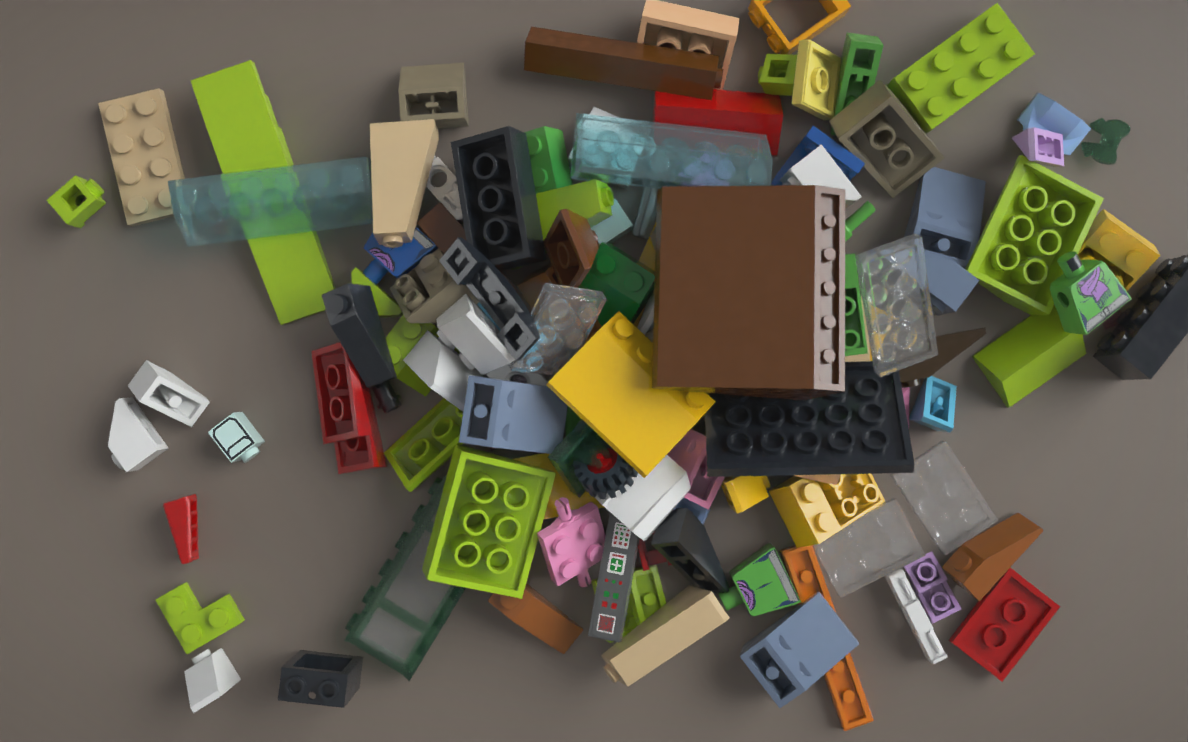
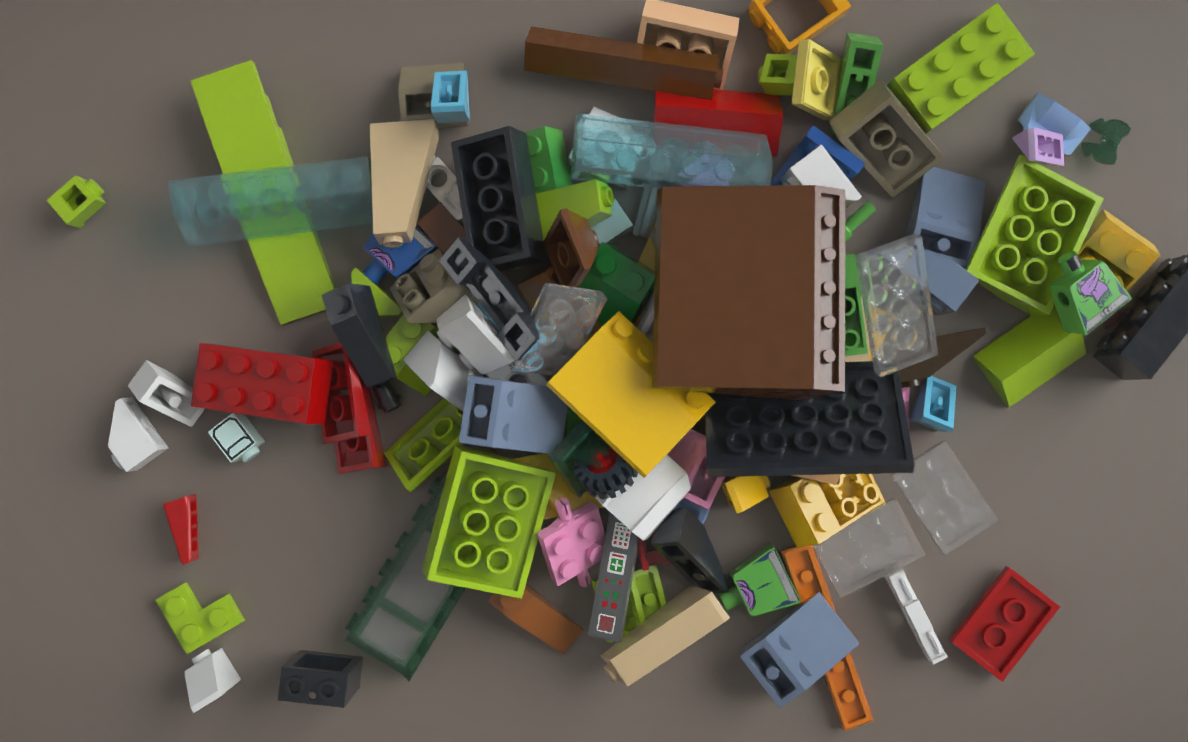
(142, 154): tan plate -> none
(262, 383): none -> red piece
(450, 97): none -> medium azure slope
(931, 587): lavender slope -> none
(989, 555): dark orange slope -> none

